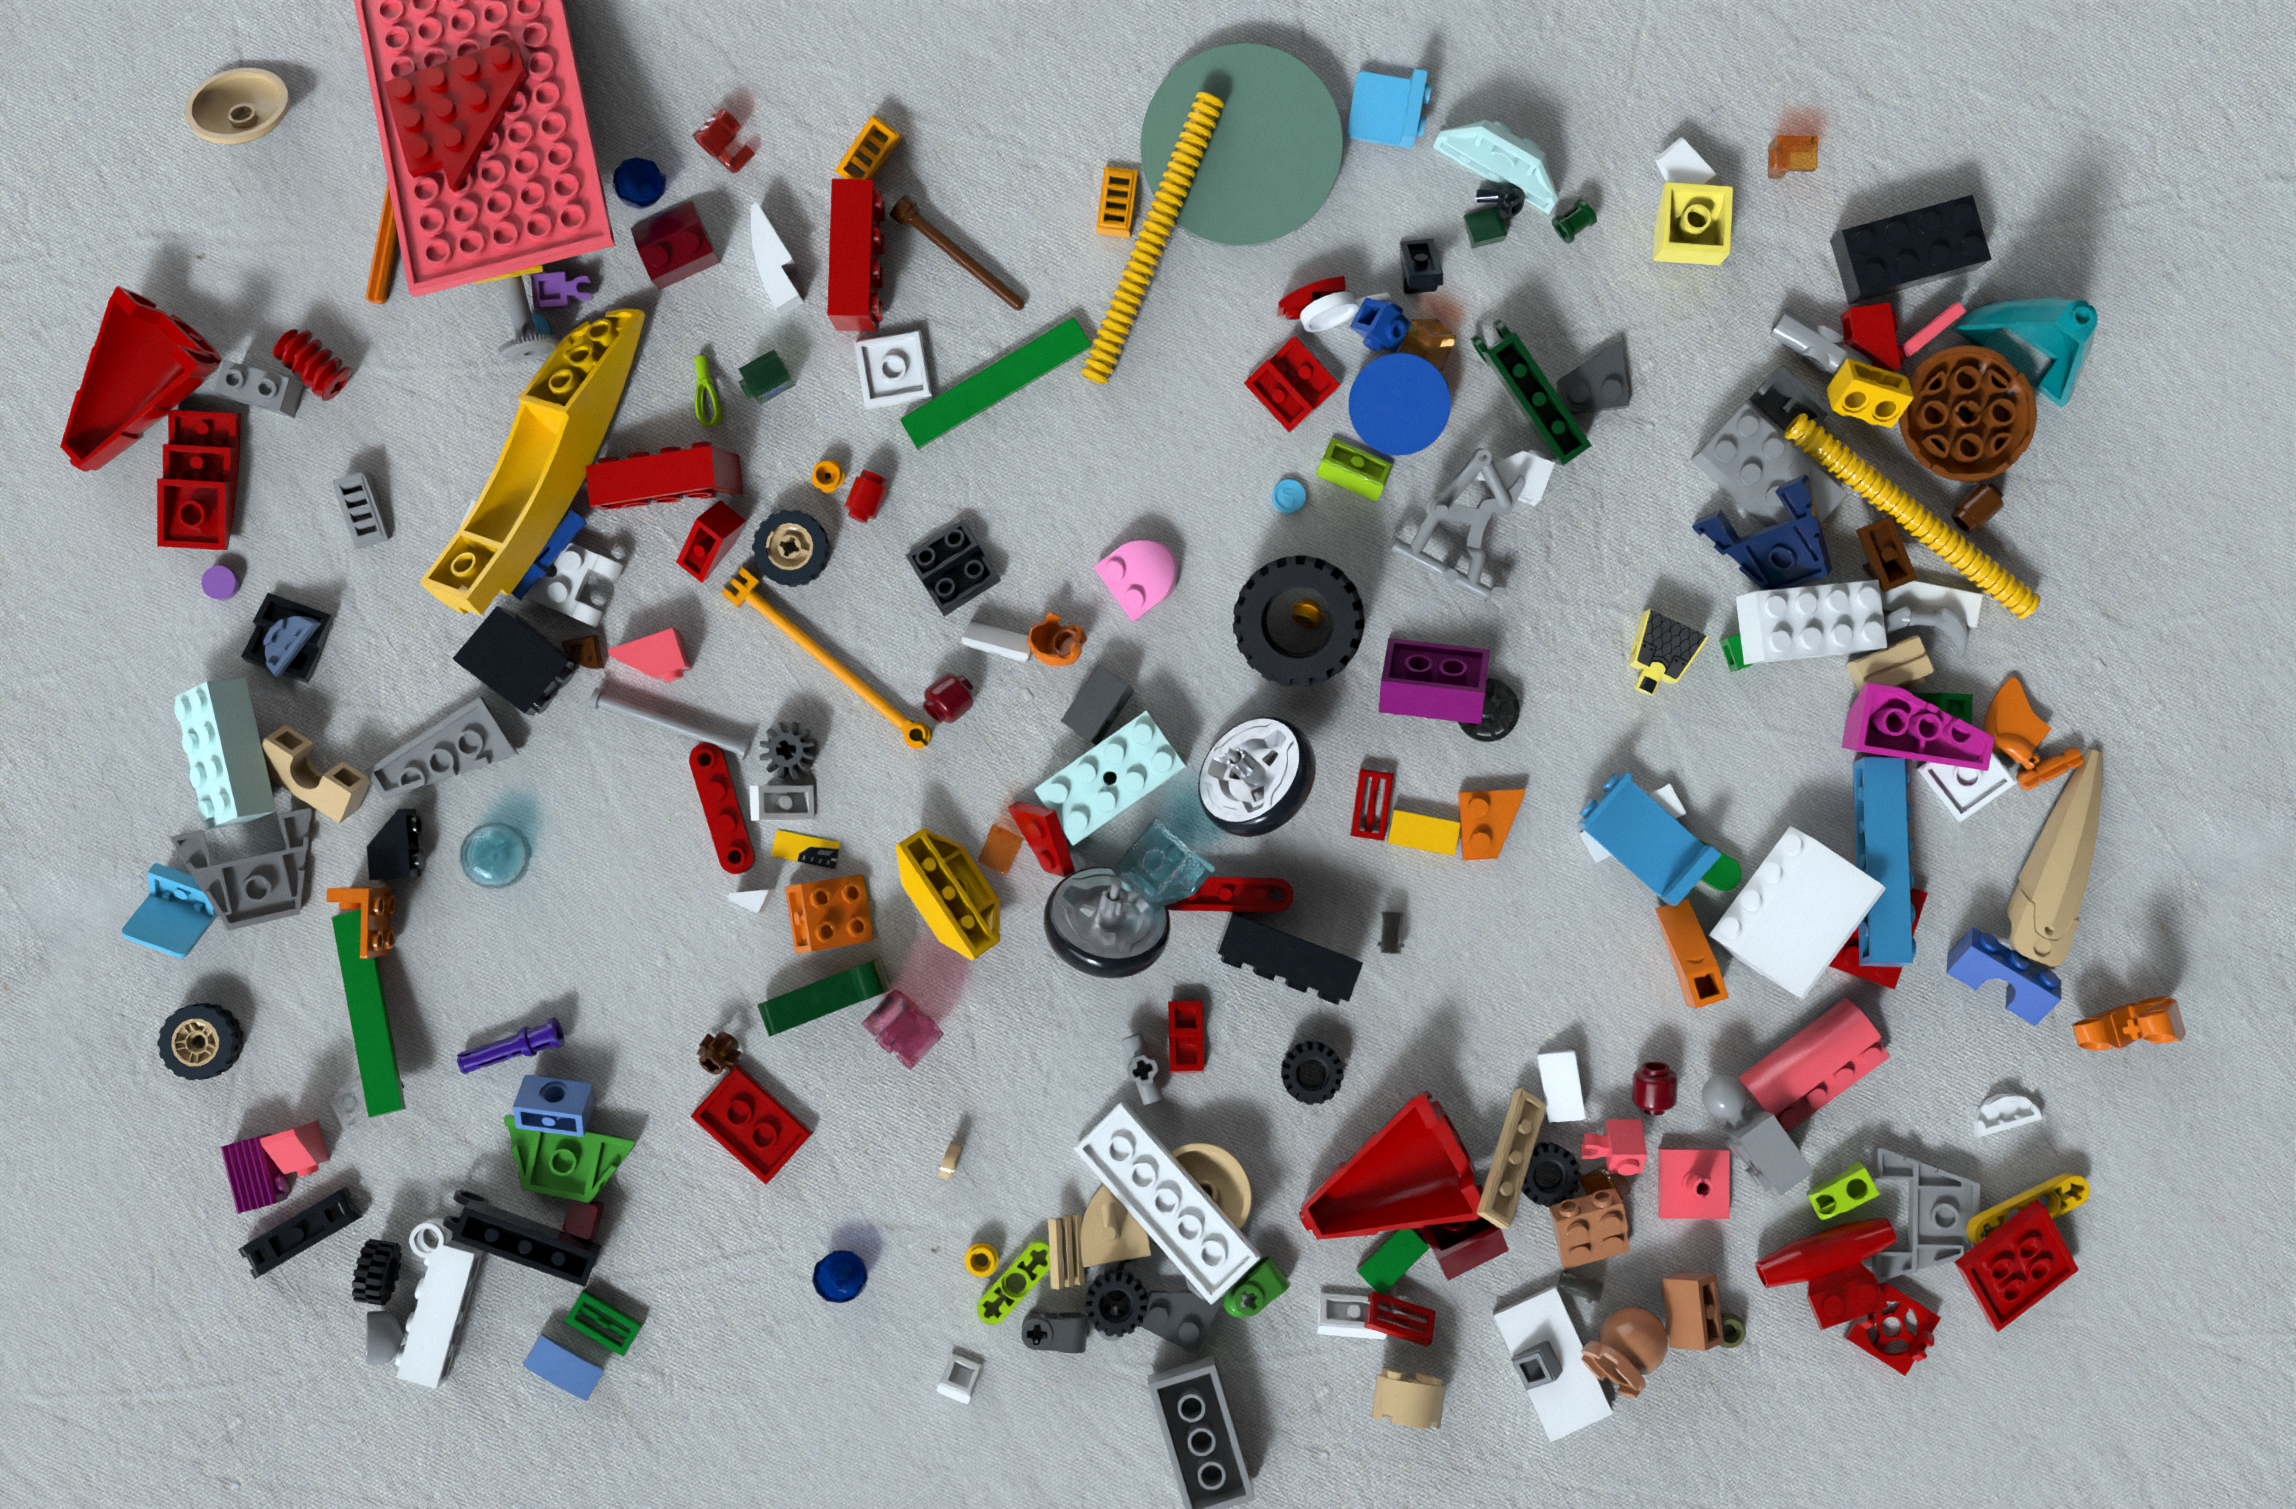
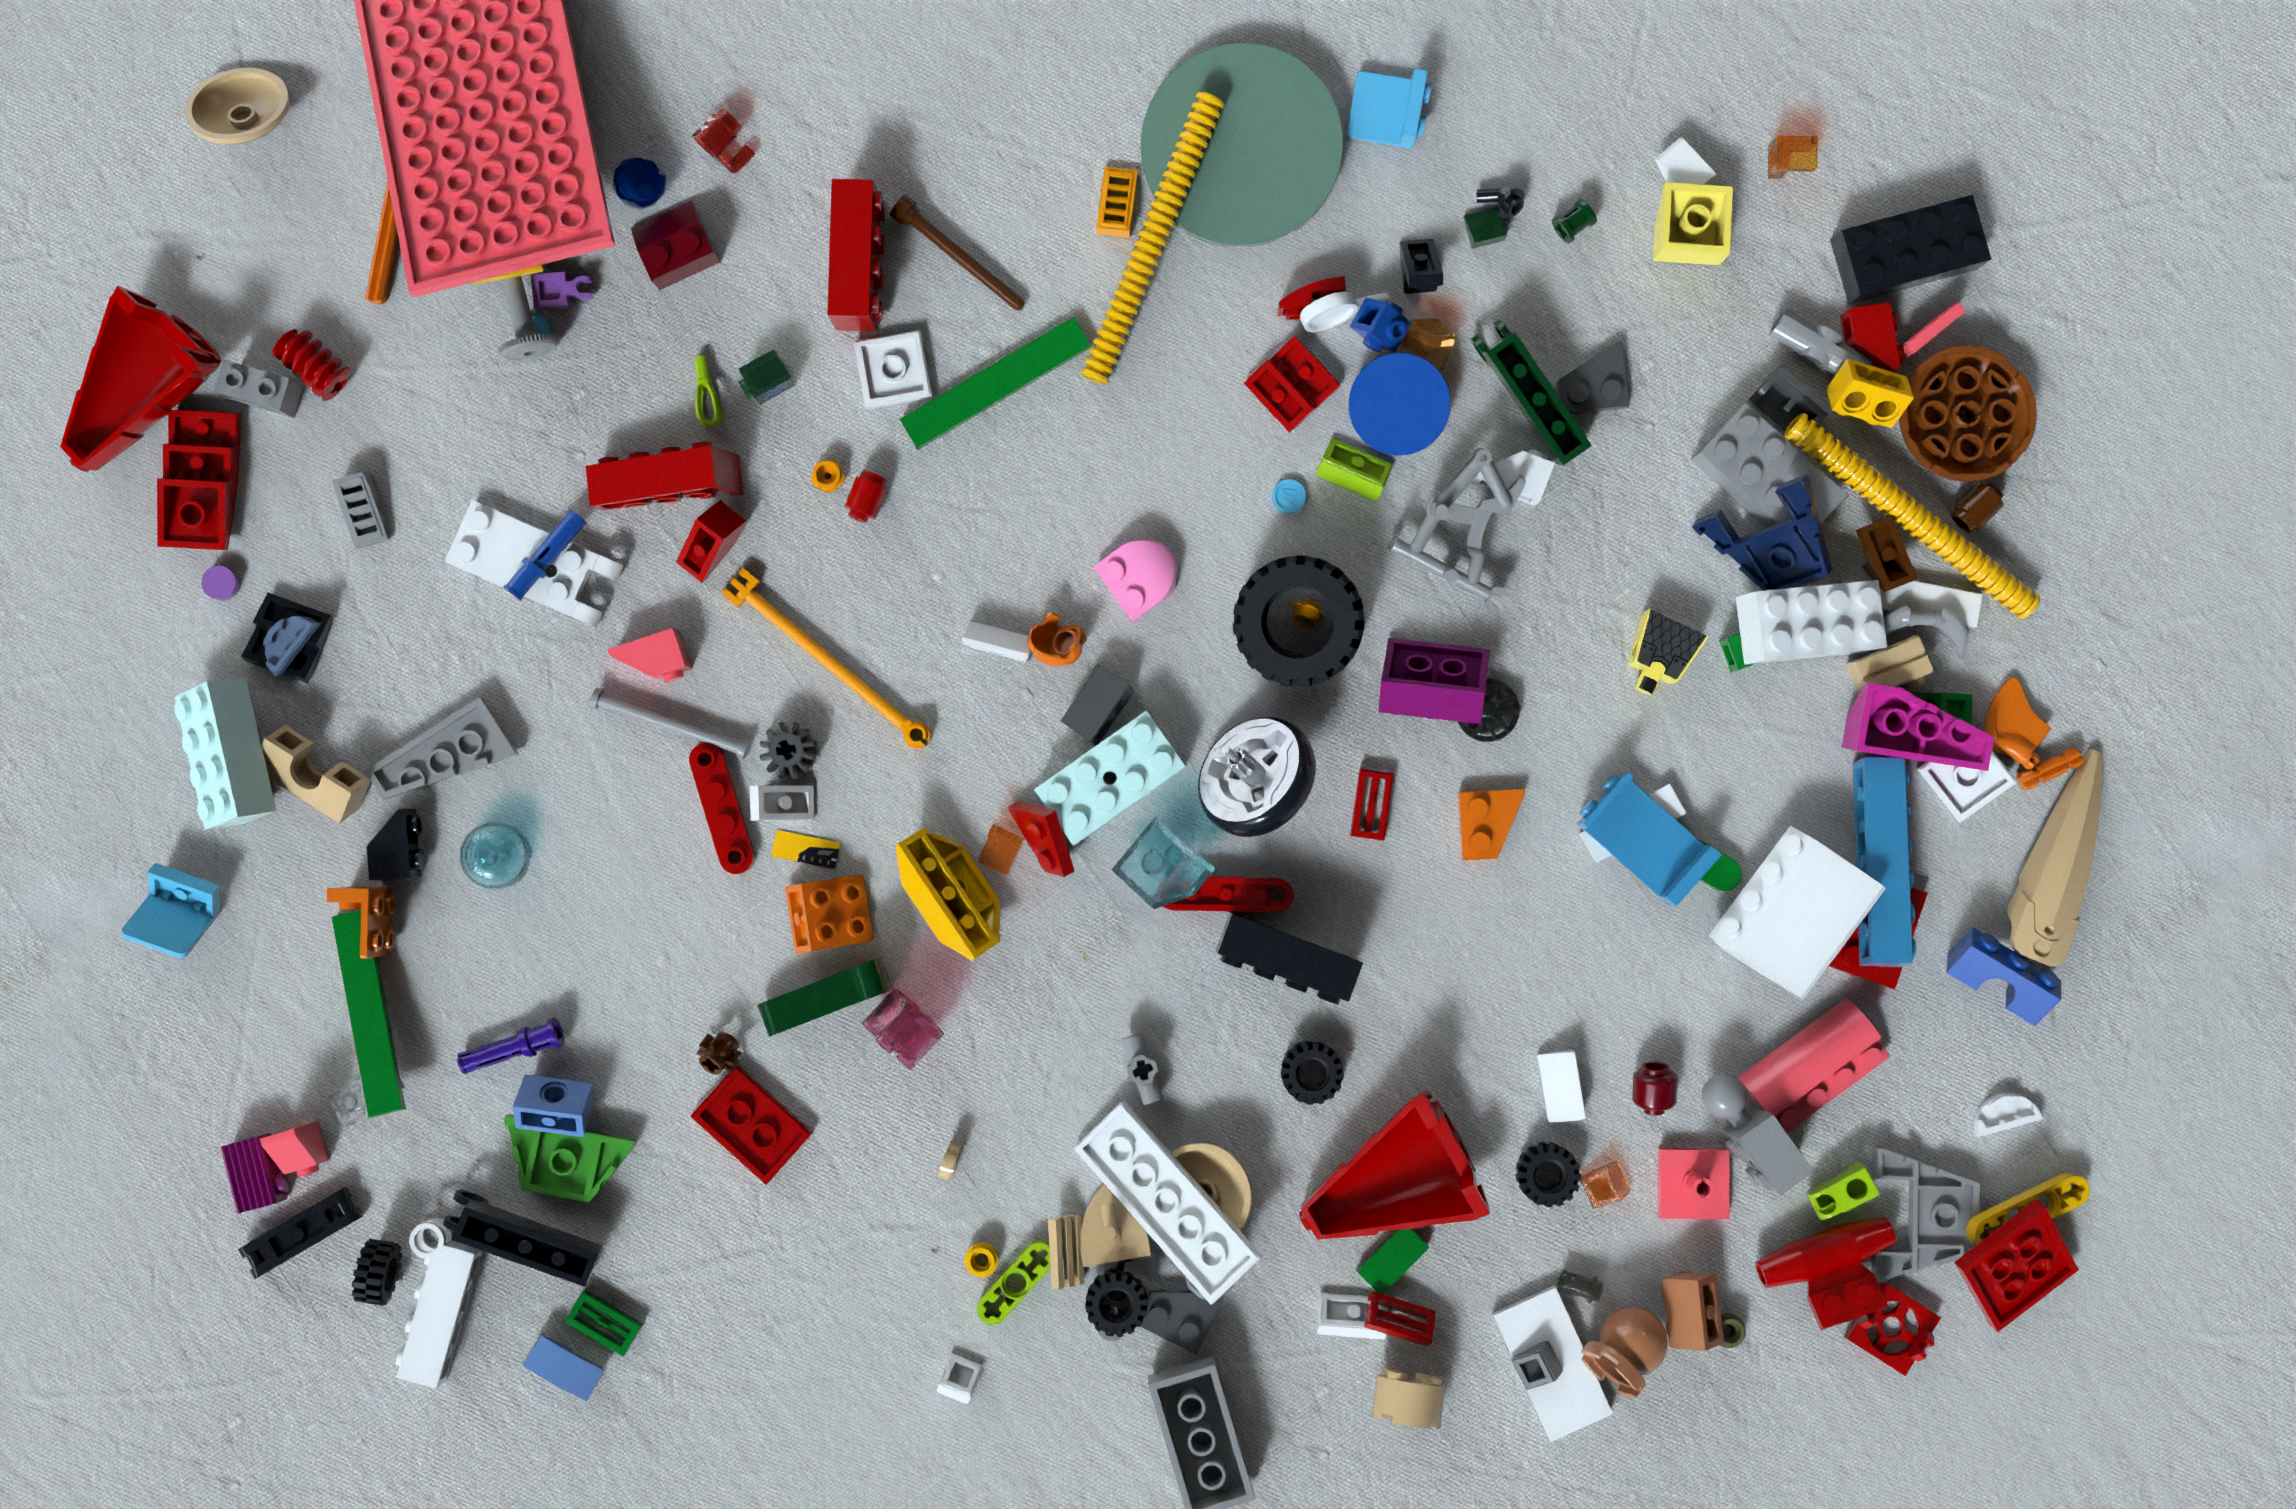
(196, 1061): black wheel -> none
(254, 886): light grey wing -> none
(382, 1337): light grey hair -> none
(454, 108): red wing -> none
(516, 661): black slope -> none
(541, 464): yellow slope -> none
(583, 1219): dark red slope -> none
(584, 651): reddish brown tile -> none
(752, 900): white slope -> none
(773, 262): white slope -> none
(799, 566): black wheel -> none
(840, 1276): clear blue hair -> none
(873, 124): light orange slope -> none
(948, 698): dark red head -> none
(953, 568): black slope -> none
(1060, 1331): dark grey piece -> none
(1106, 941): flat silver wheel -> none
(1185, 1037): red slope -> none
(1260, 1285): bright green piece -> none
(1391, 933): clear smoke pin -> none
(1423, 832): yellow tile -> none
(1464, 1244): dark red slope -> none
(1502, 159): light aqua wedge -> none
(1511, 1159): tan tile -> none
(1590, 1228): nougat plate -> none
(1621, 1146): coral brick -> none
(1691, 955): orange slope -> none
(2053, 325): teal cone -> none
(2150, 1019): orange connector -> none

